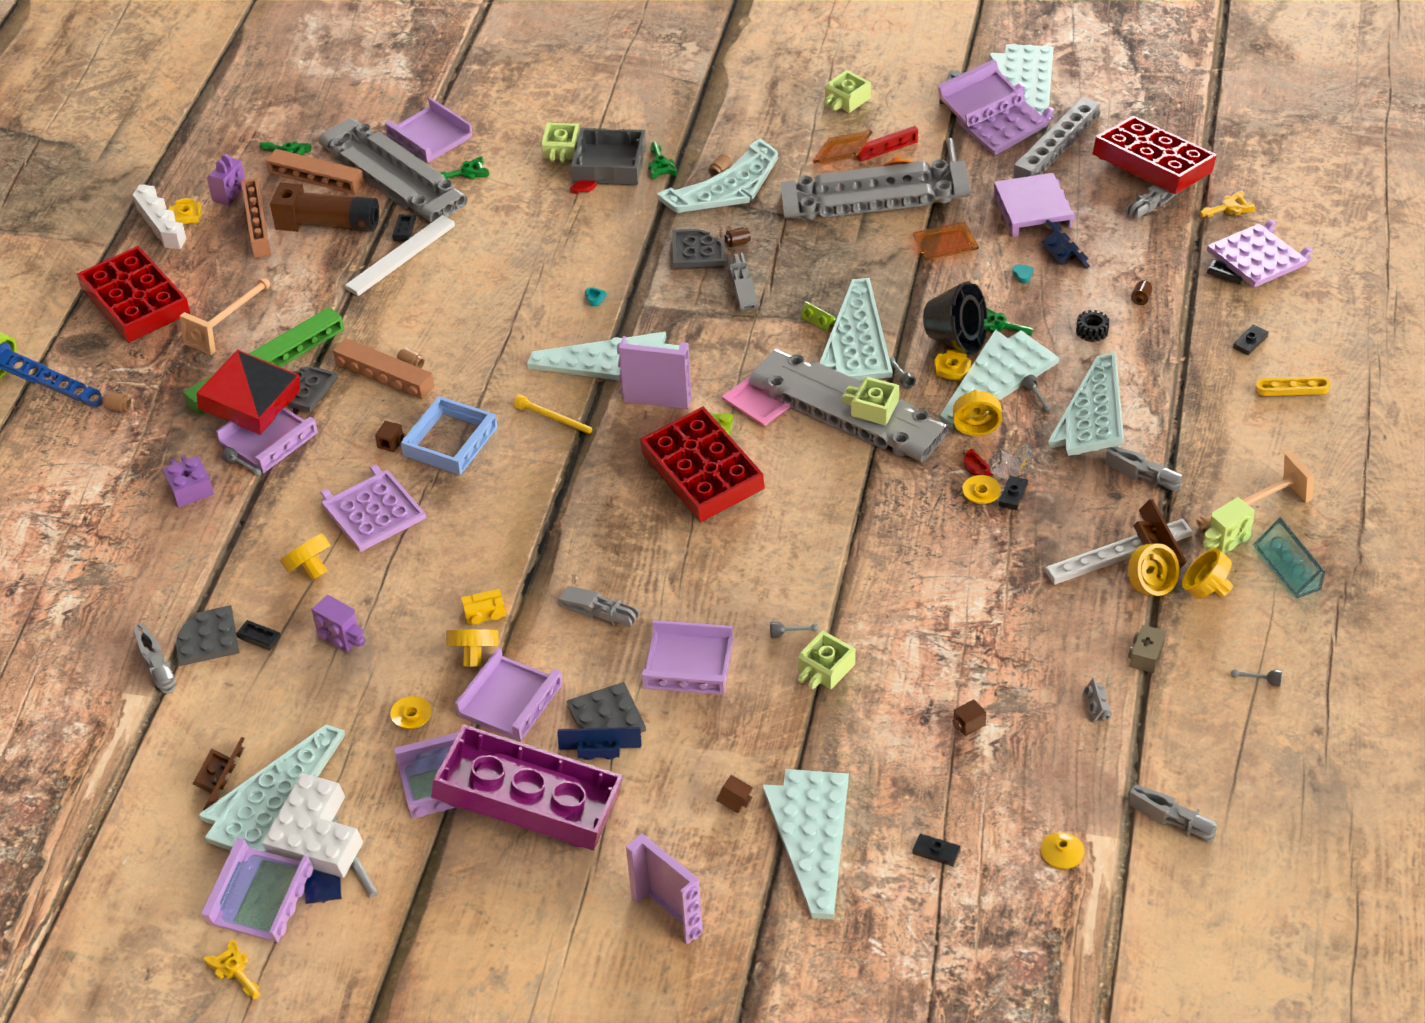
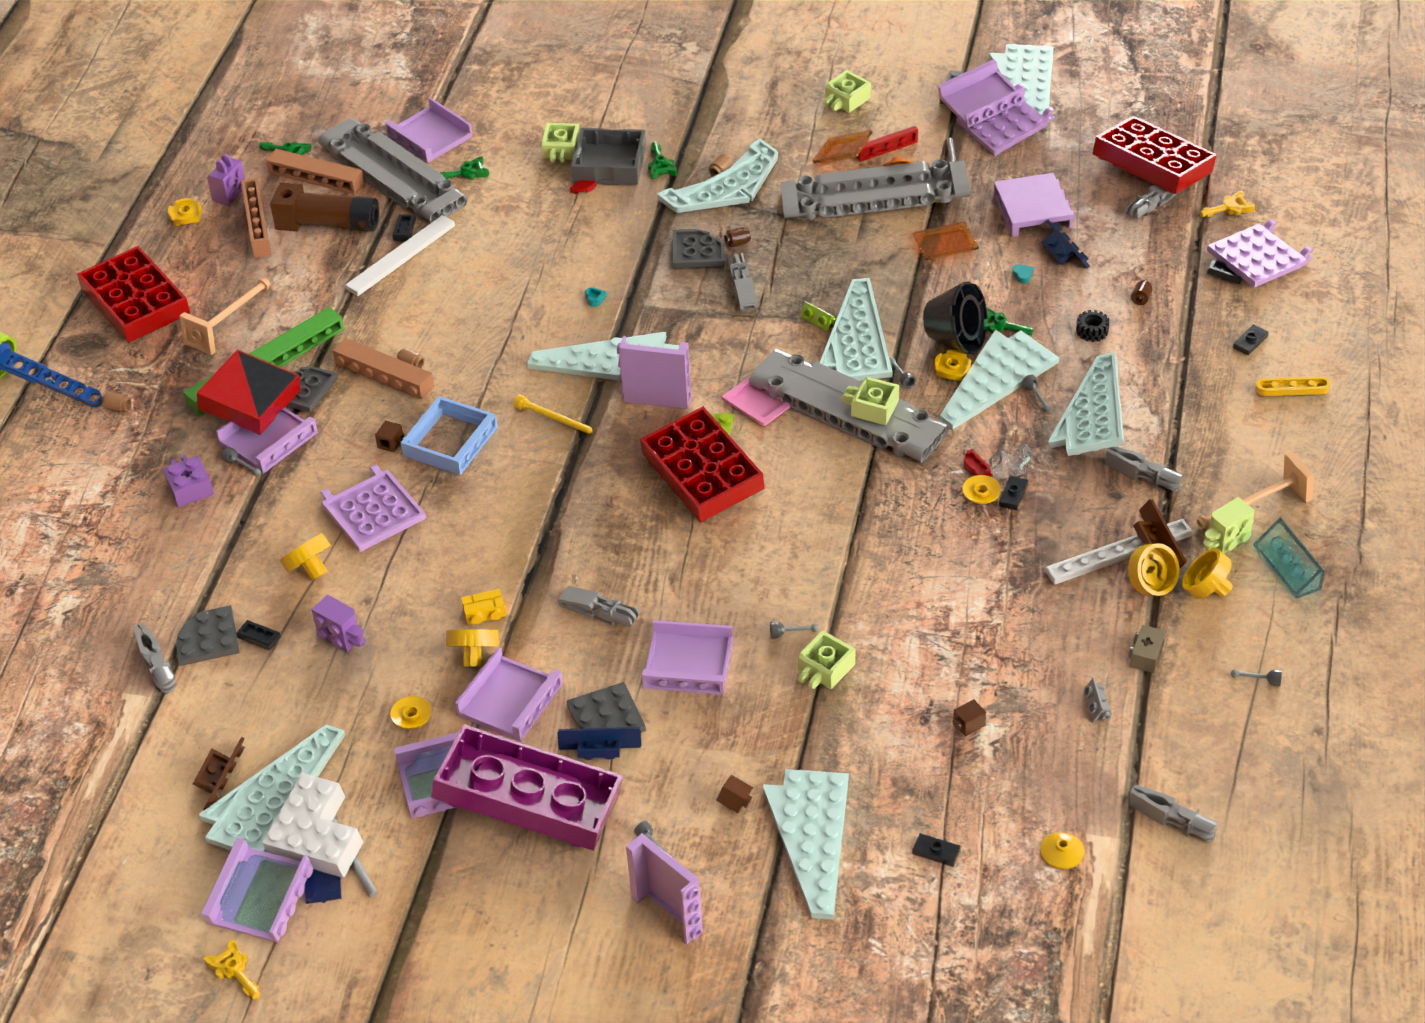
(158, 217): white brick -> none
(645, 828): none -> dark grey hinge
(976, 404): yellow piece -> none
(1058, 139): light grey brick -> none

